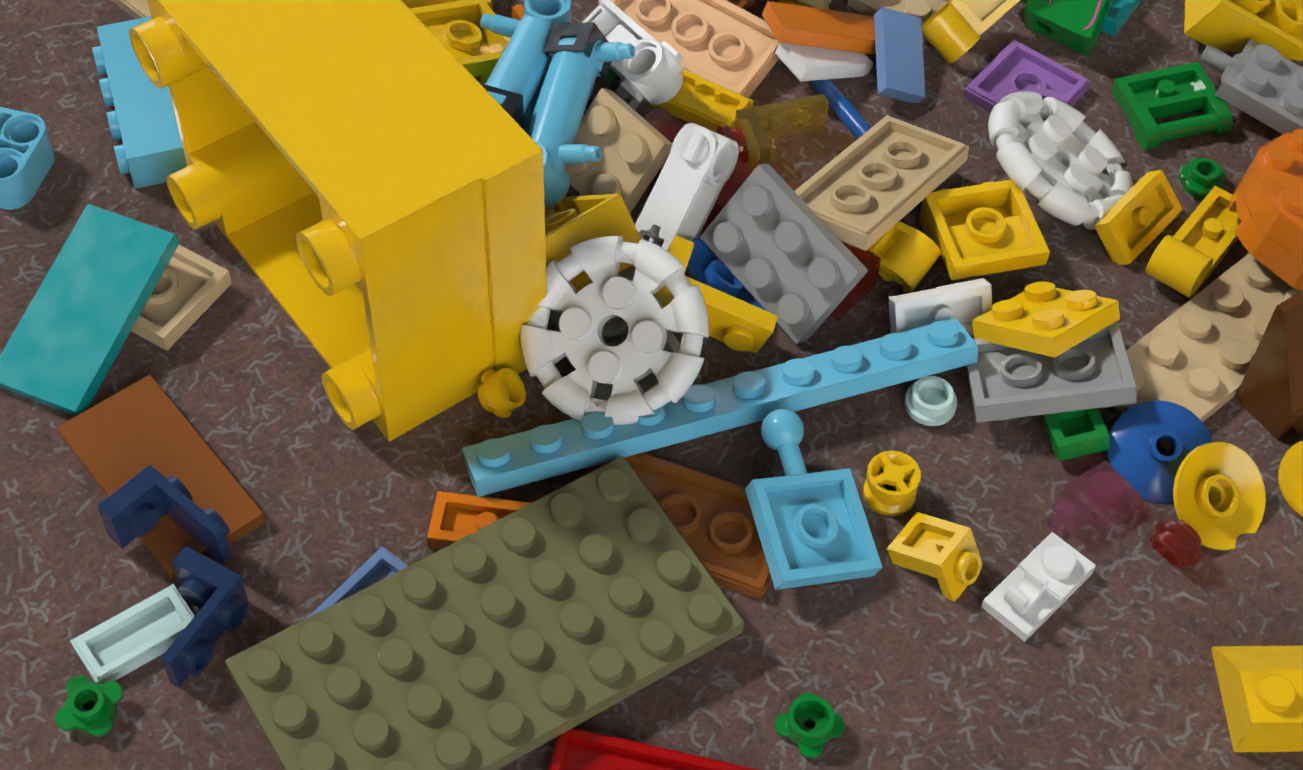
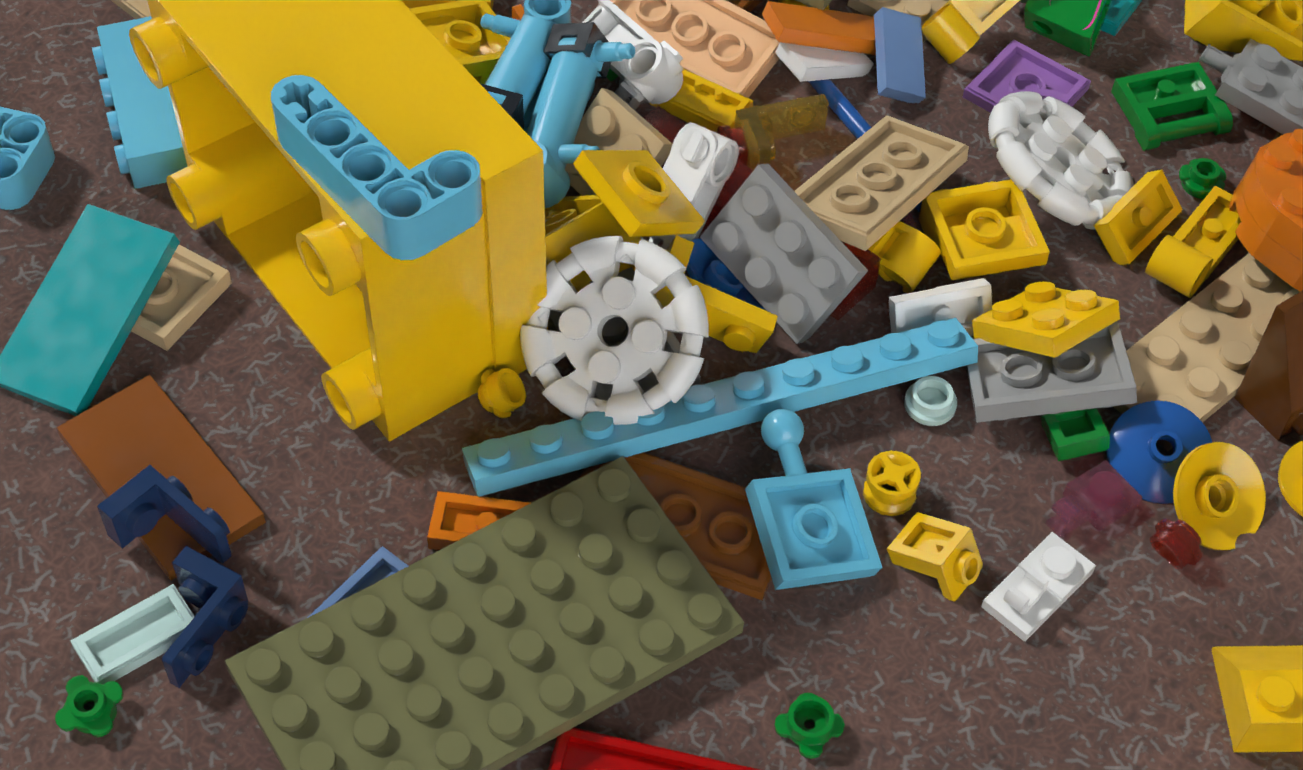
(395, 206): none -> medium azure beam
(638, 192): none -> yellow piece

